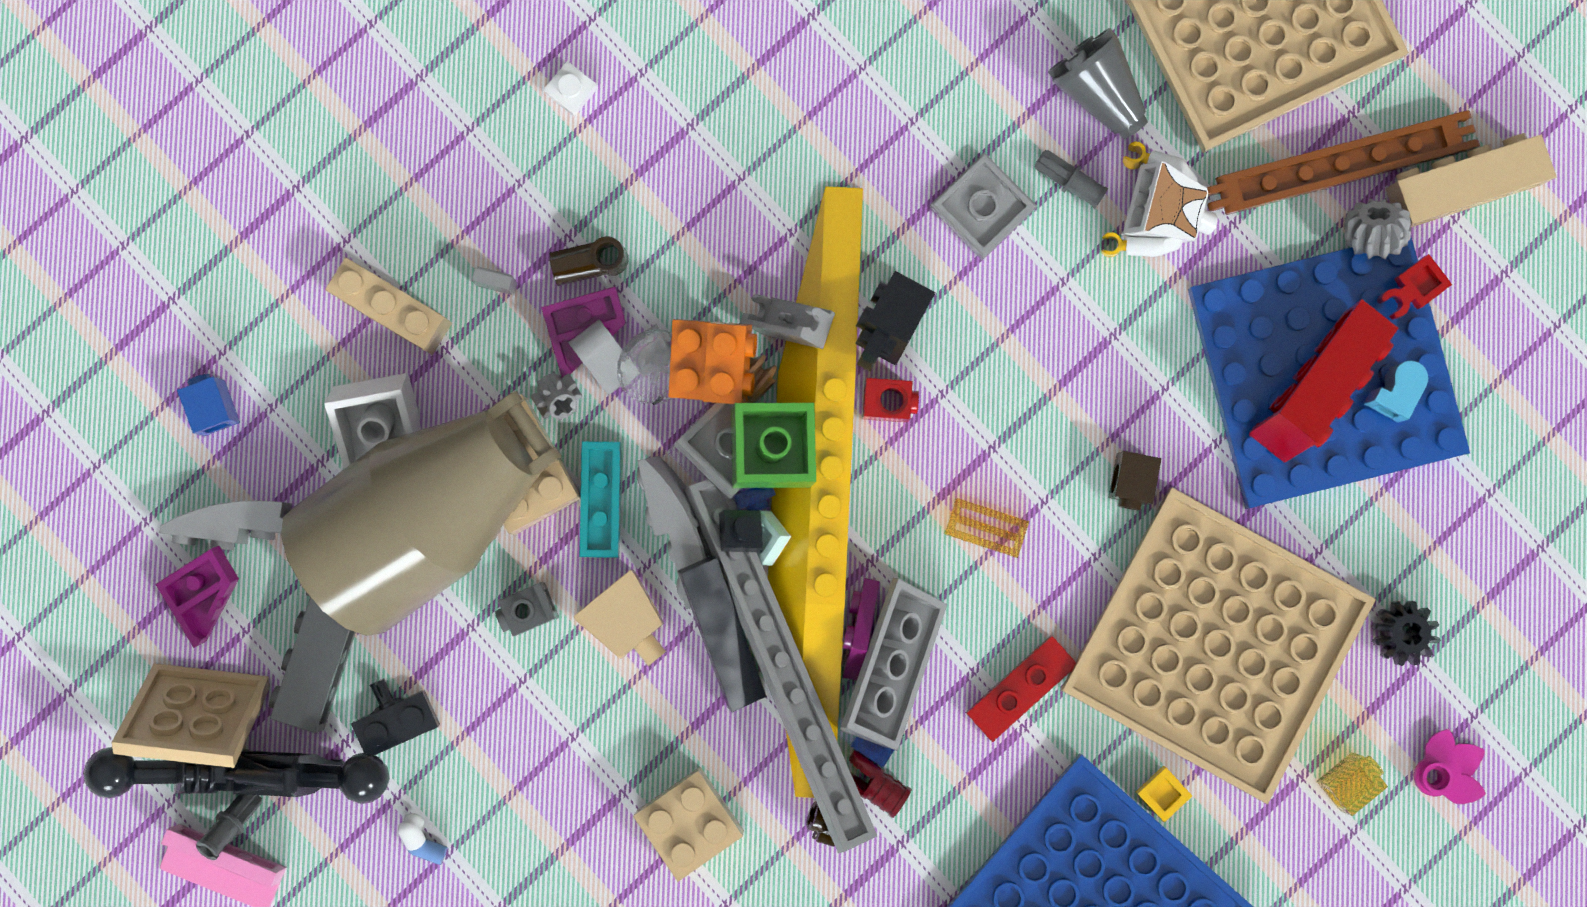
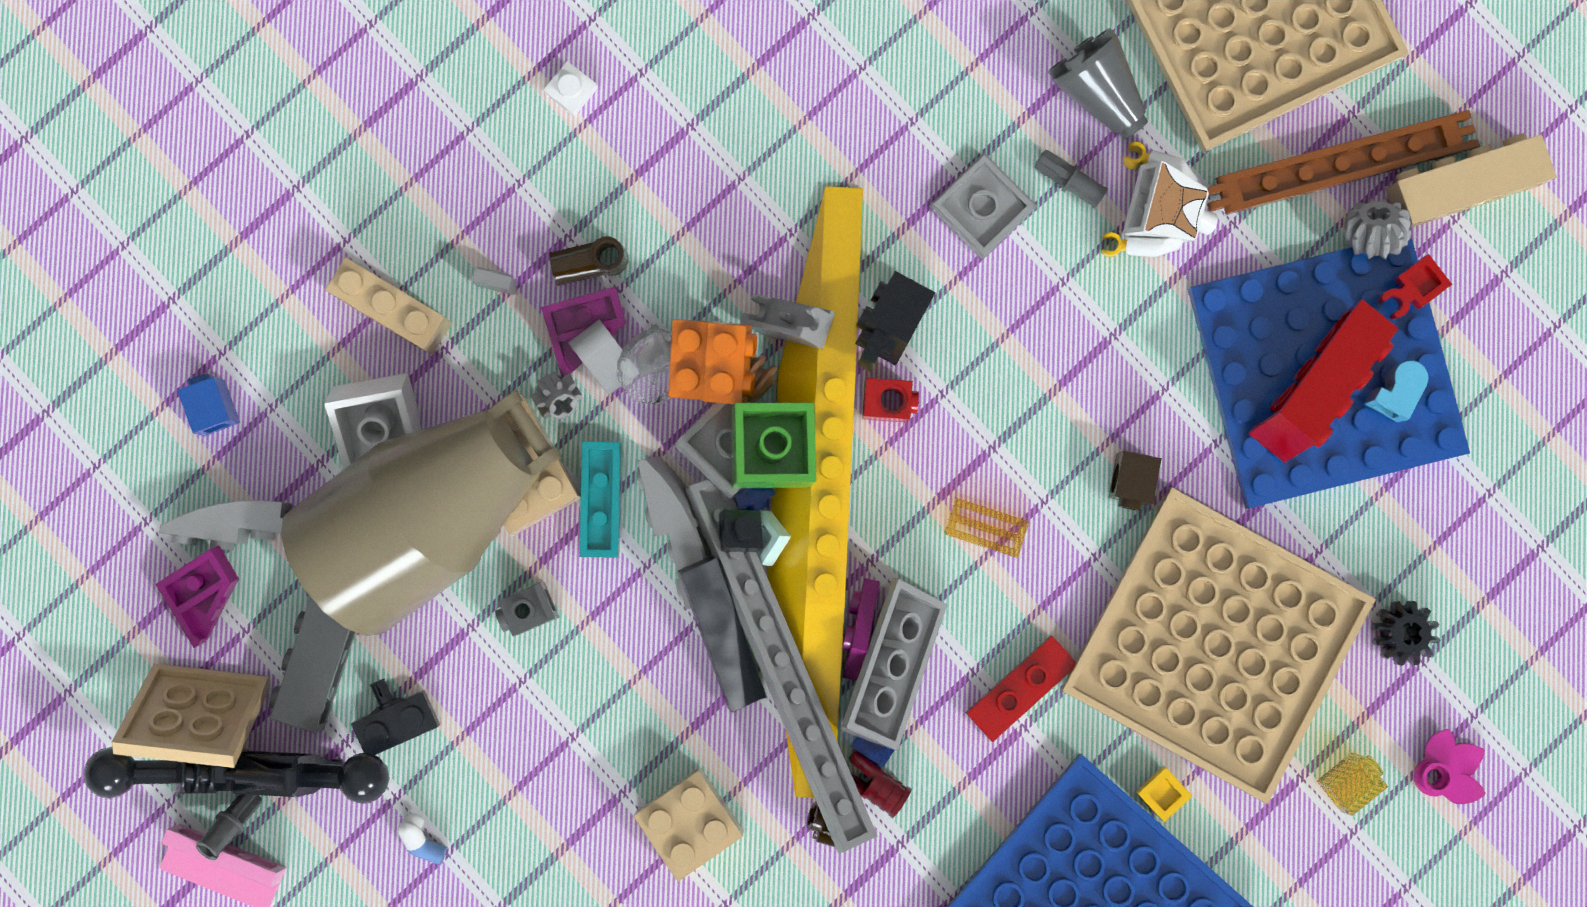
(624, 619): tan torso -> none

